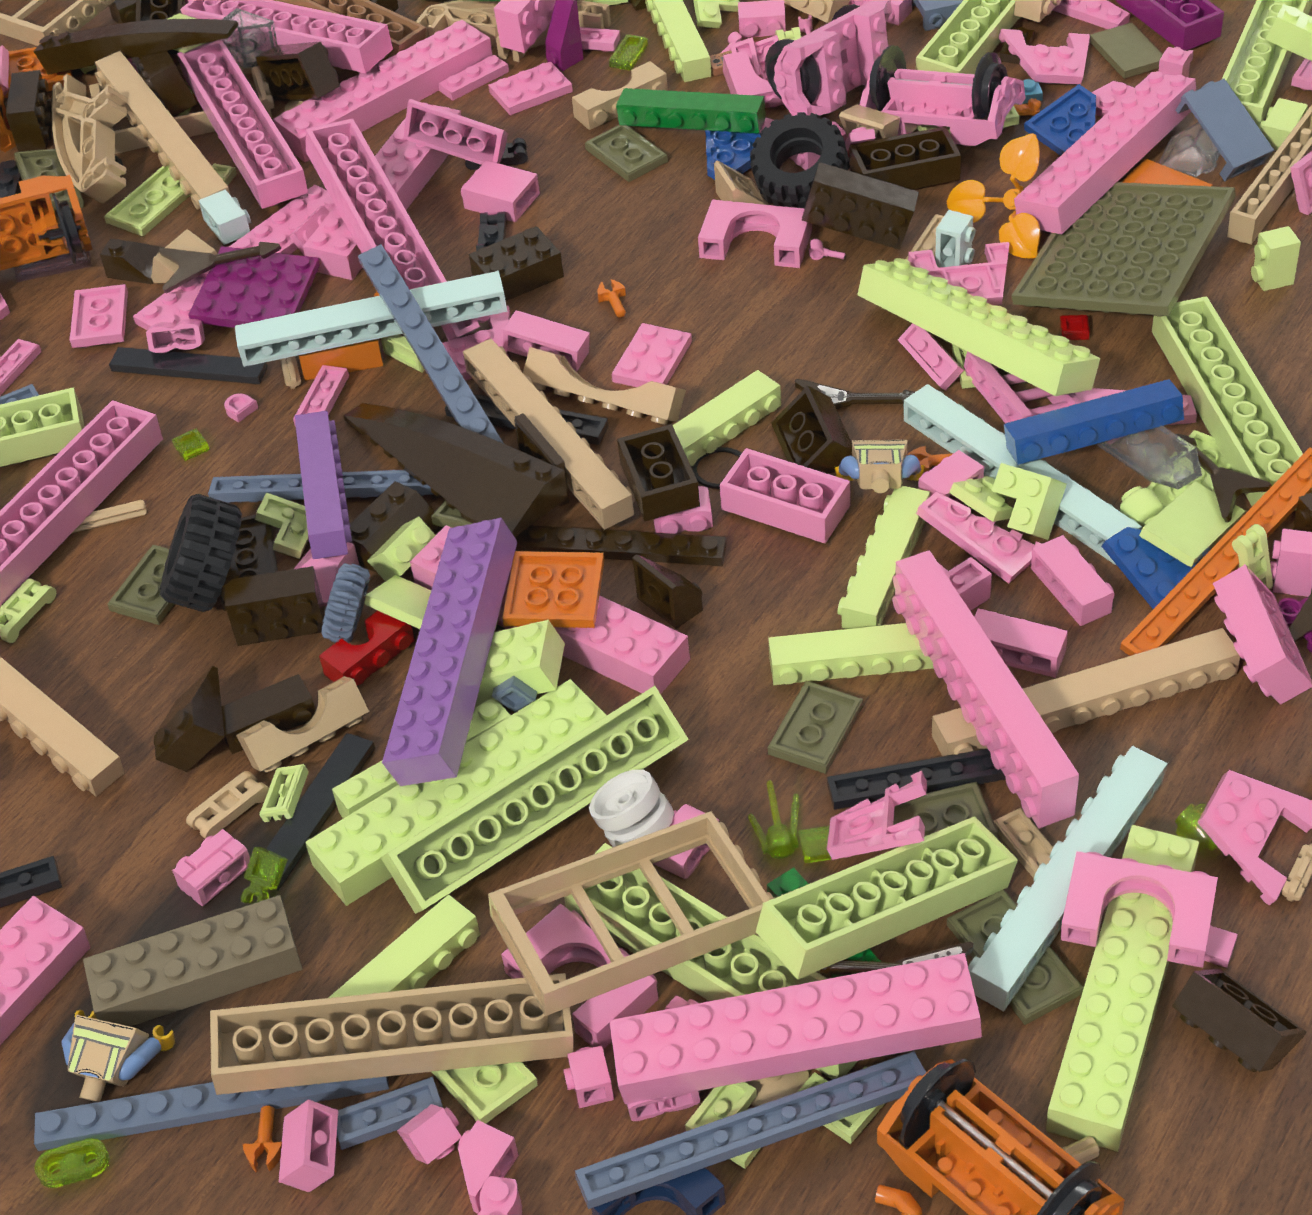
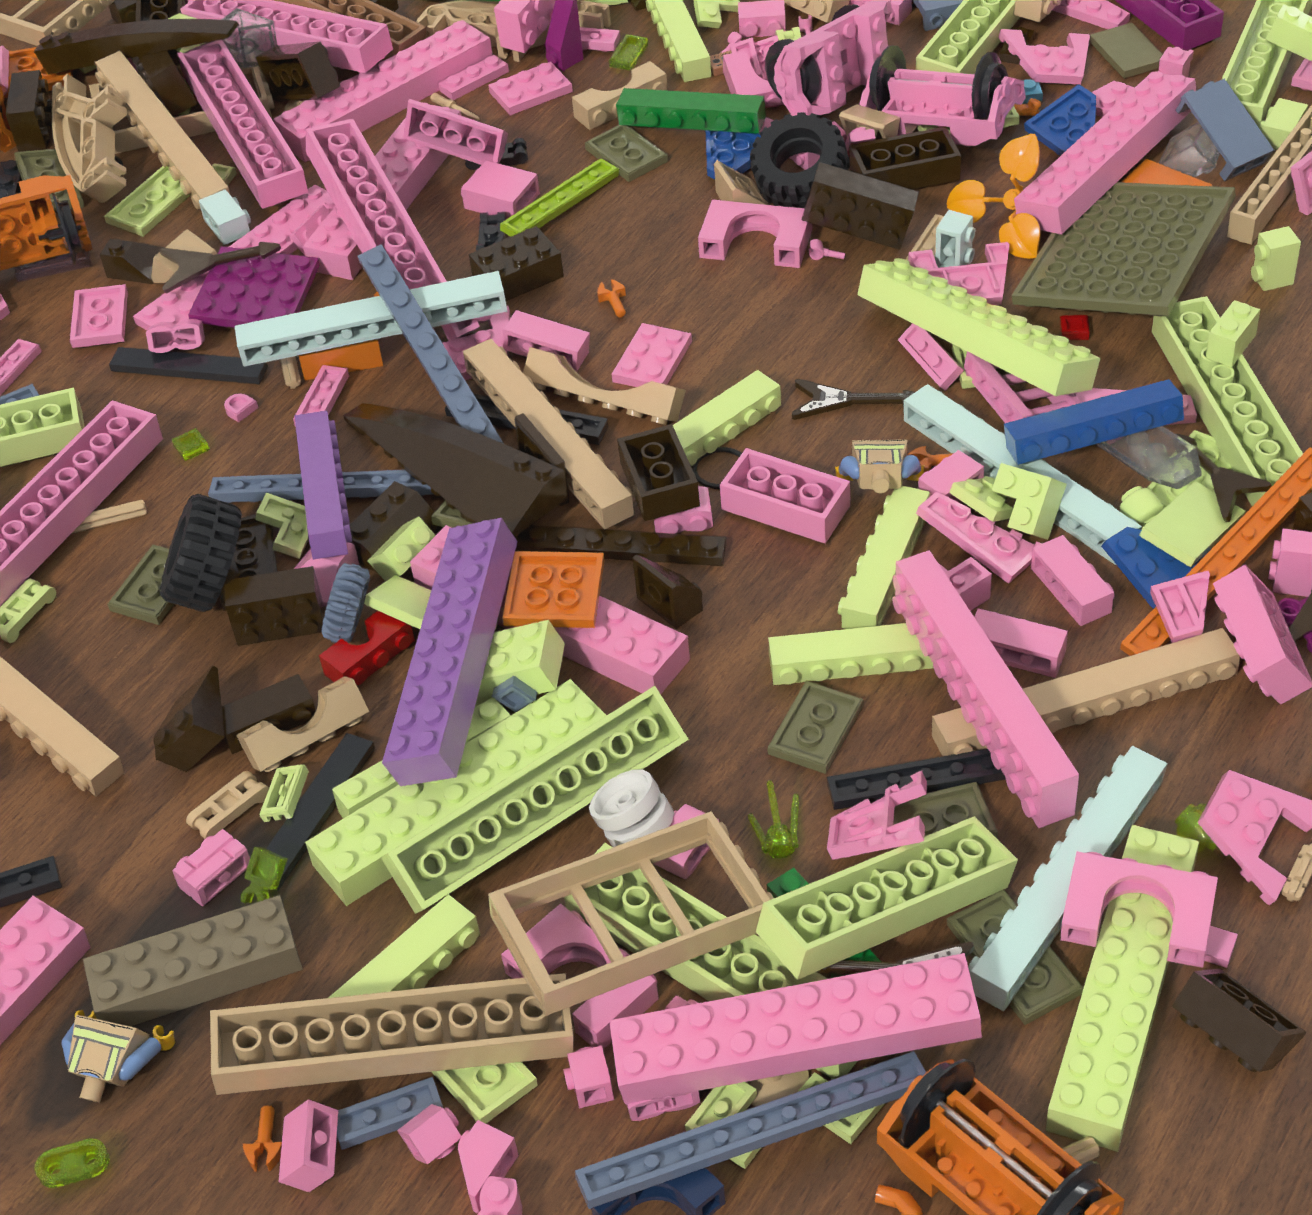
(178, 1108): sand blue plate -> none
(399, 348): yellowish green tile -> none
(444, 102): none -> tan piece
(561, 198): none -> lime tile
(812, 432): dark brown slope -> none
(814, 844): clear neon green tile -> none
(1024, 840): tan tile -> none
(1182, 605): none -> bright pink wing
(1232, 333): none -> yellowish green brick
(1254, 552): yellowish green plate -> none

